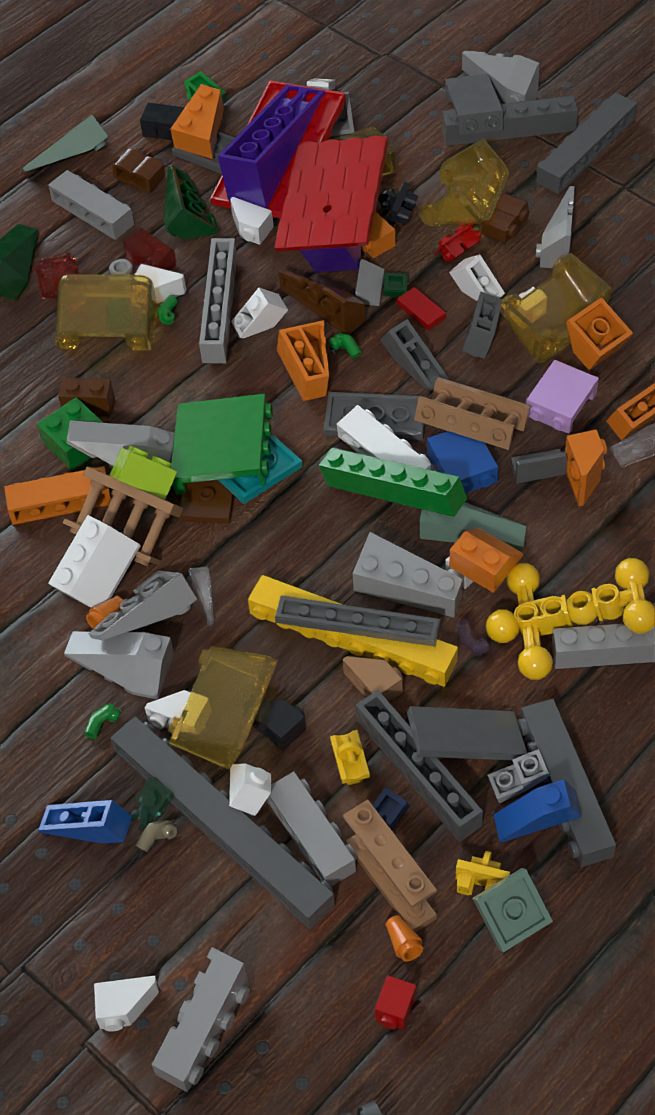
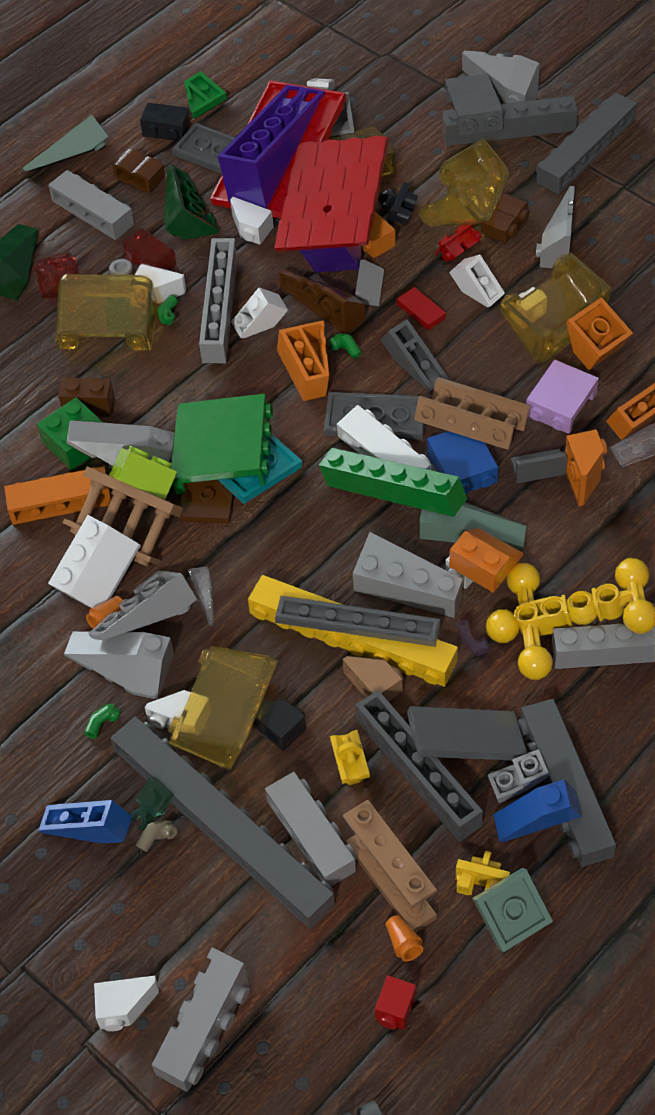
(199, 123): orange wedge -> none
(248, 788): white slope -> none
(390, 807): dark blue bracket -> none
(394, 284): dark green tile -> none
(482, 325): dark grey slope -> none

